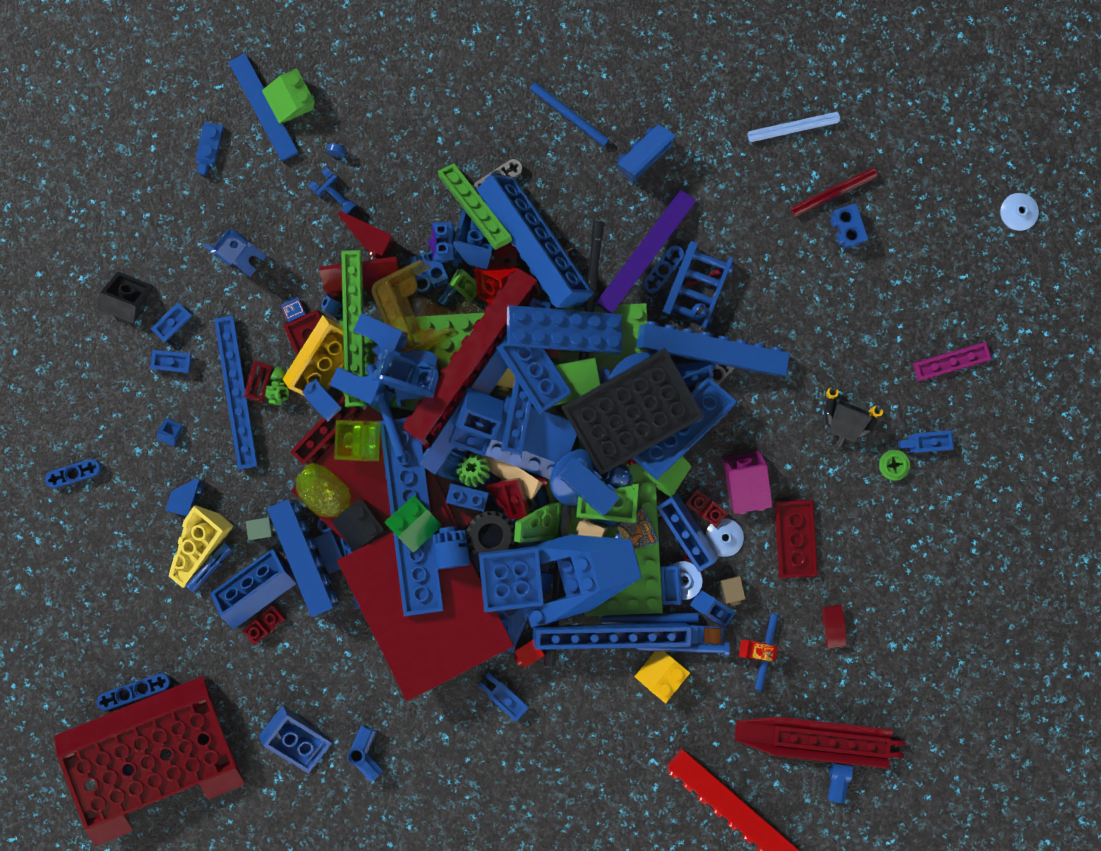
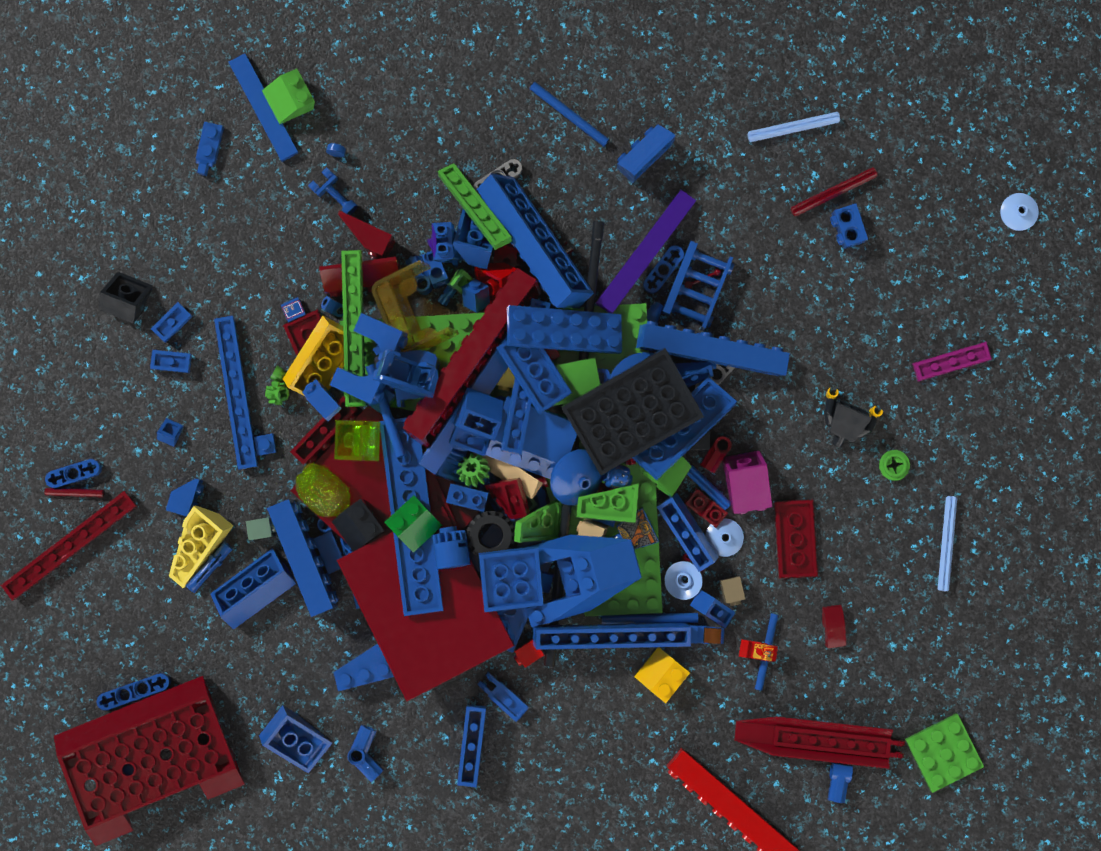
(69, 545): none -> dark red plate
(73, 492): none -> dark red bar
(236, 253): blue piece -> none
(251, 376): dark red tile -> none
(264, 624): dark red slope -> none
(265, 444): none -> blue plate
(364, 669): none -> blue wedge
(471, 745): none -> blue brick
(475, 295): none -> blue brick
(588, 485): blue brick -> none
(654, 312): none -> blue cone
(671, 584): blue tile -> none
(693, 648): blue bar -> none
(696, 307): blue hinge -> none
(708, 488): none -> blue axle
(714, 455): none -> dark red piece
(928, 442): blue hinge -> none
(944, 753): none -> bright green plate
(947, 543): none -> light blue axle

